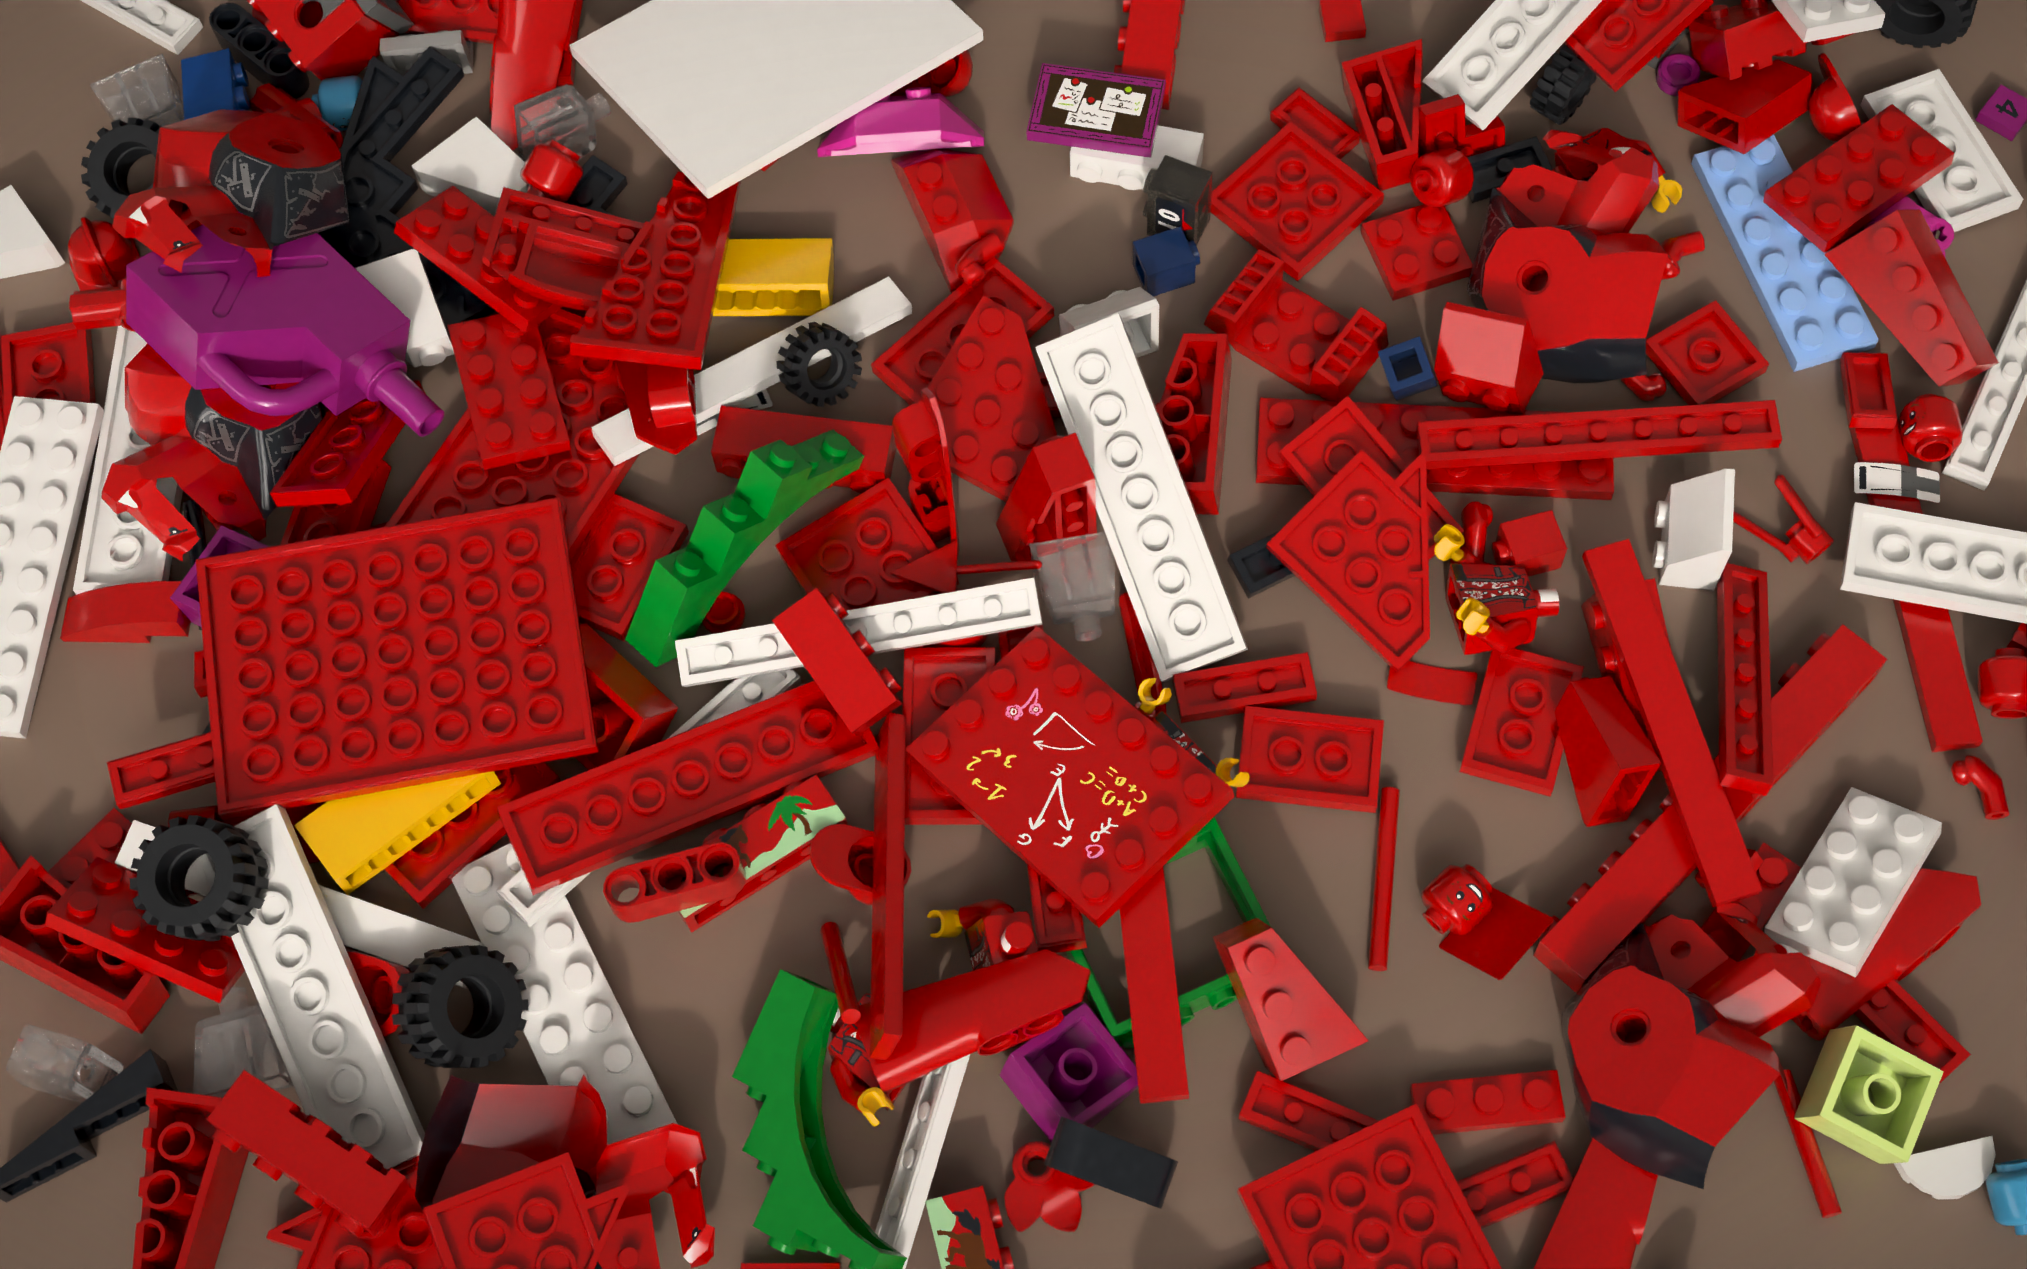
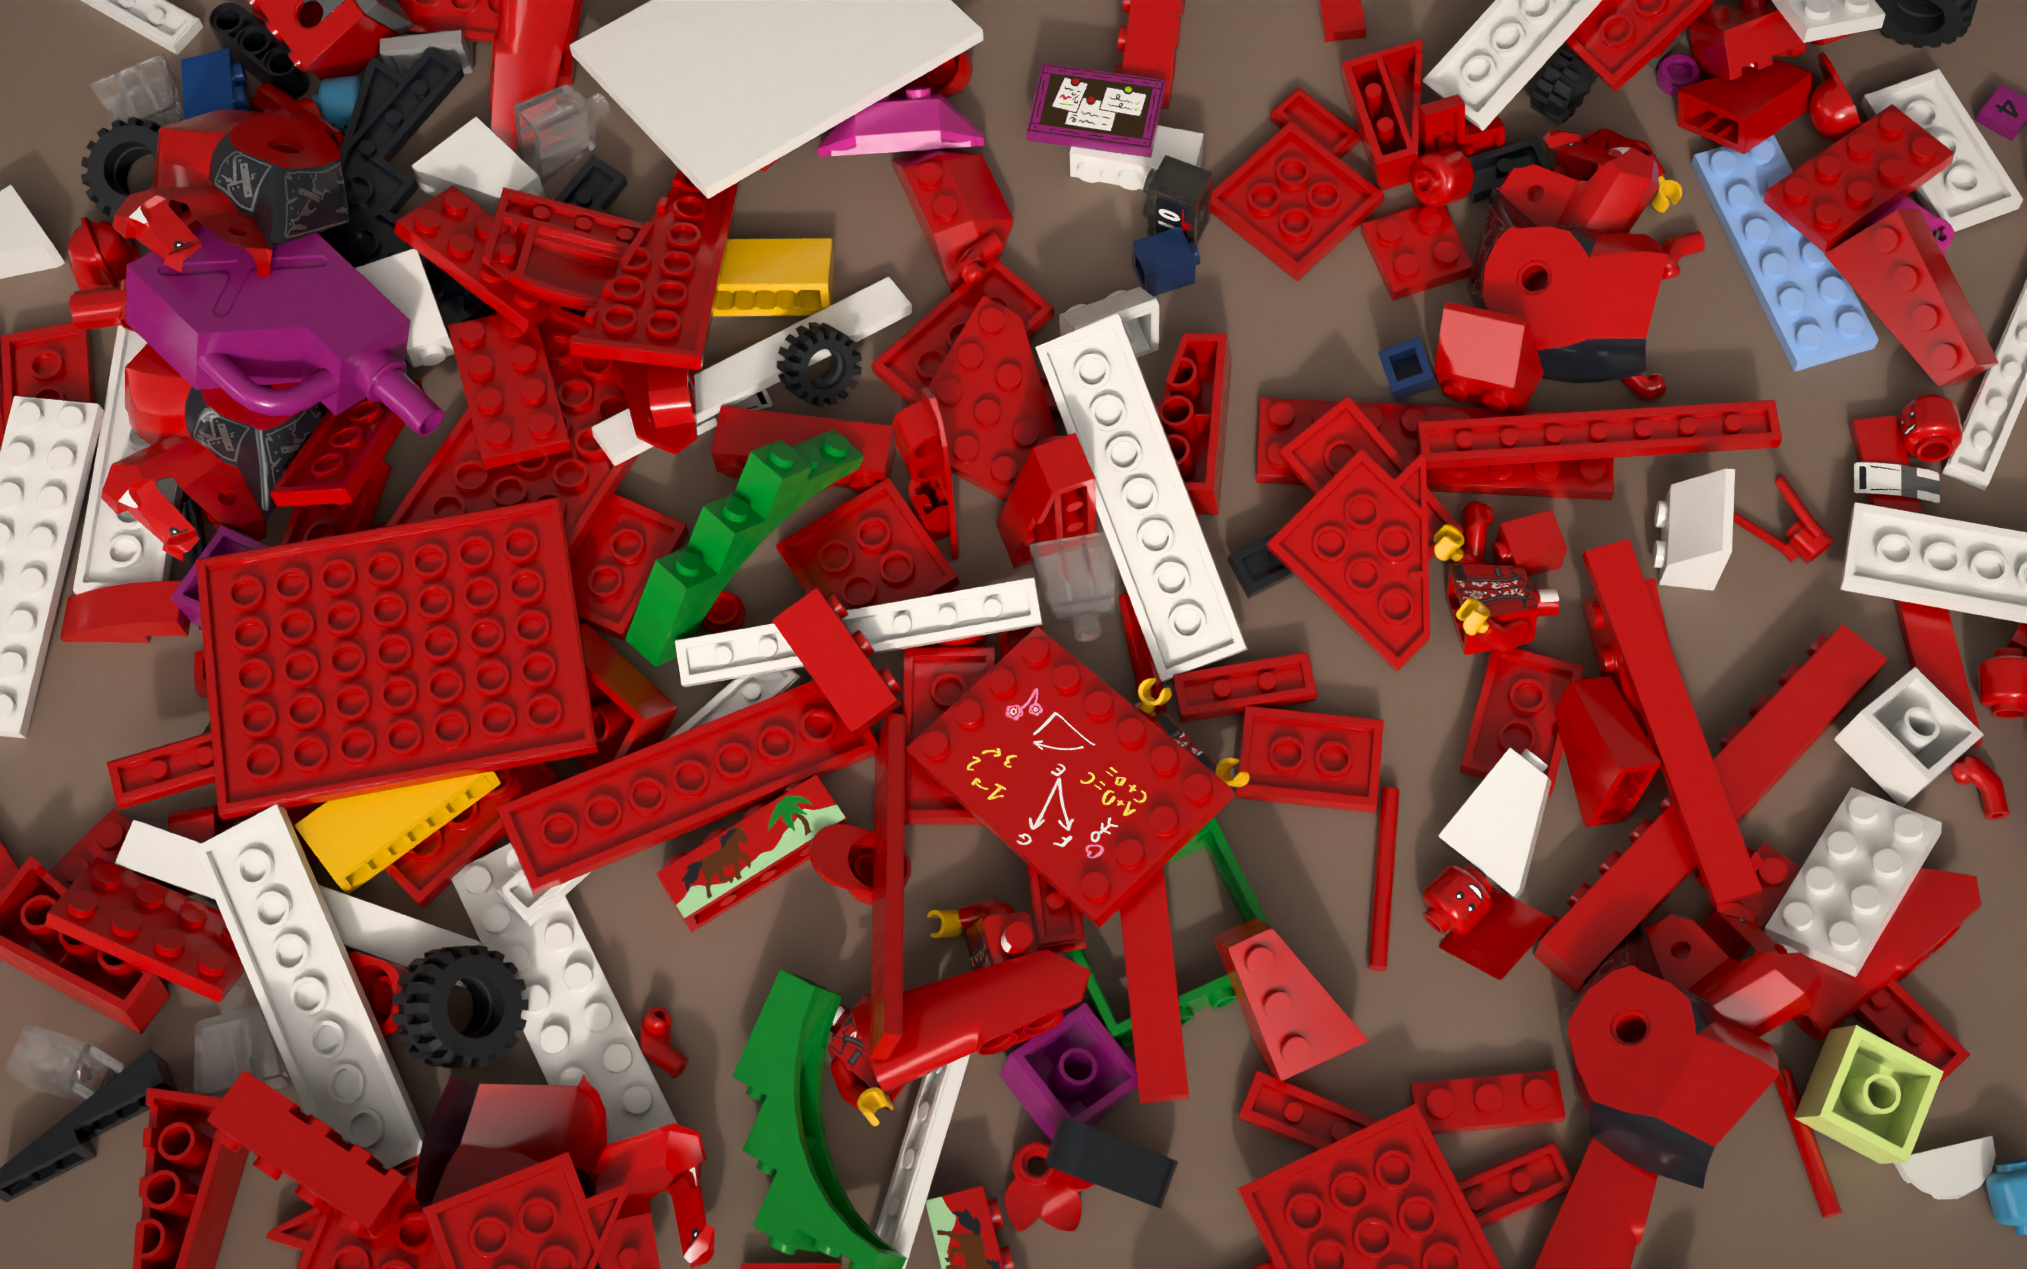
(164, 870): black tyre -> none
(552, 171): red head -> none
(653, 874): red beam -> none
(656, 1042): none -> red arm
(840, 973): red bar -> none
(940, 569): red piece -> none
(1295, 332): red plate -> none
(1434, 683): red sticker -> none
(1503, 820): none -> white slope
(1705, 355): red plate -> none
(1744, 680): red plate -> none
(1868, 390): red tile -> none
(1908, 736): none -> white slope

